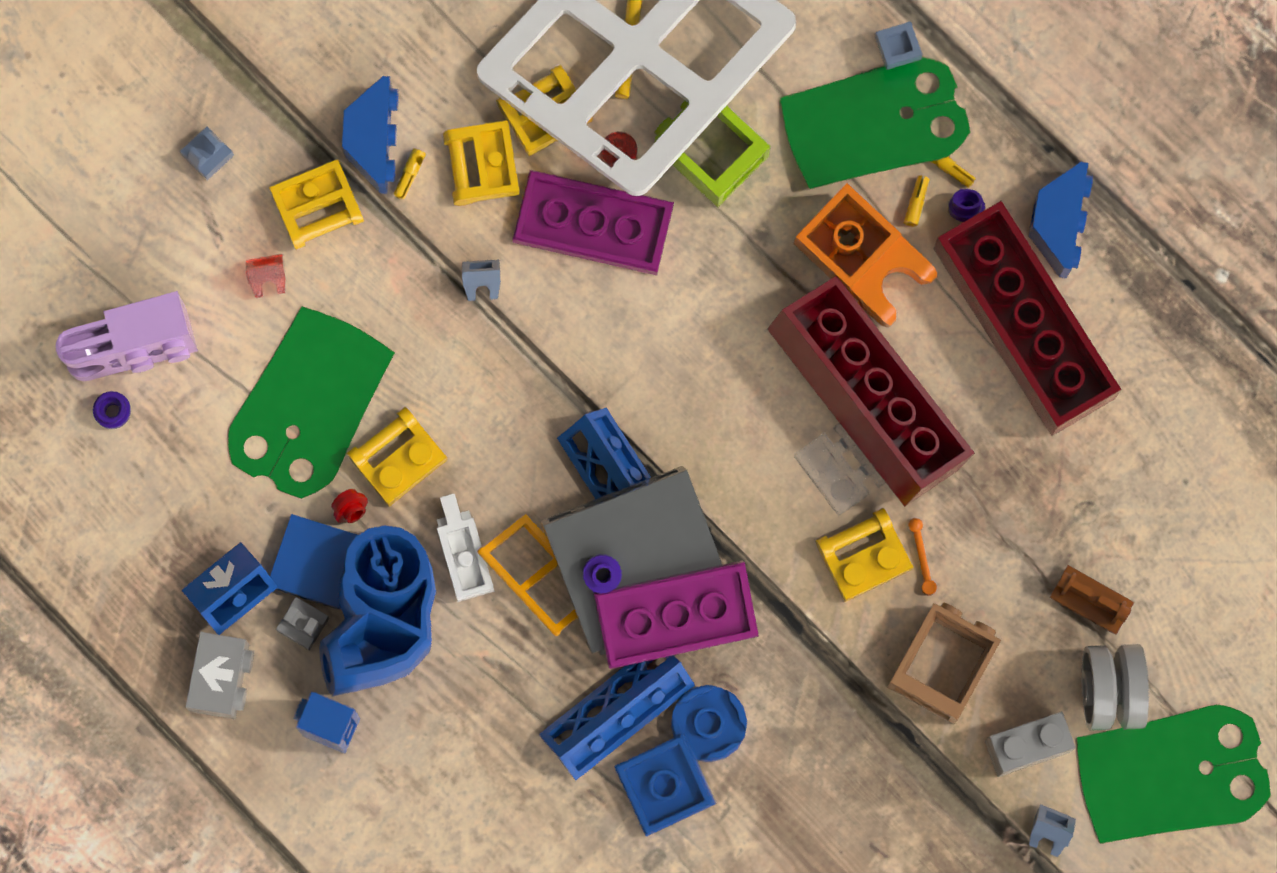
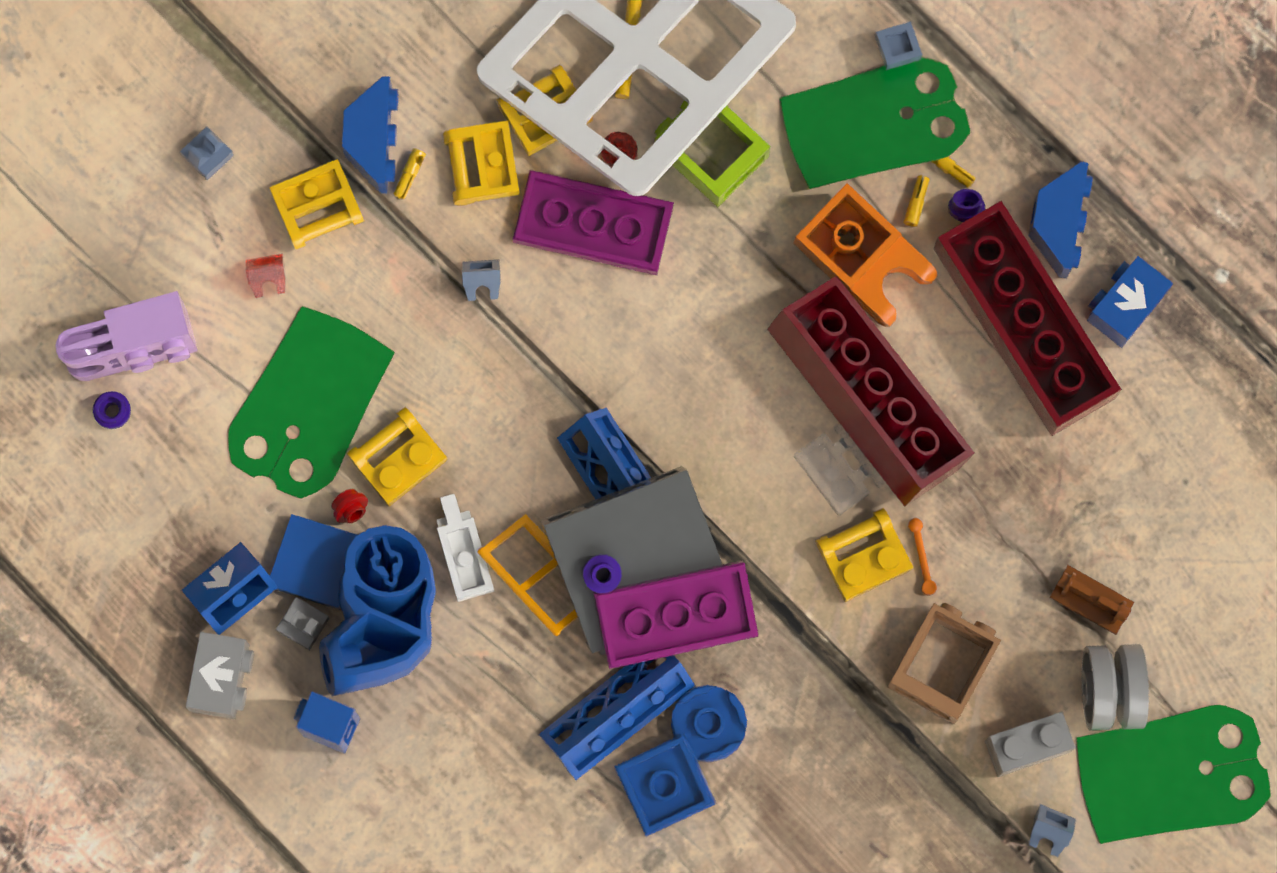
(1129, 300): none -> blue brick

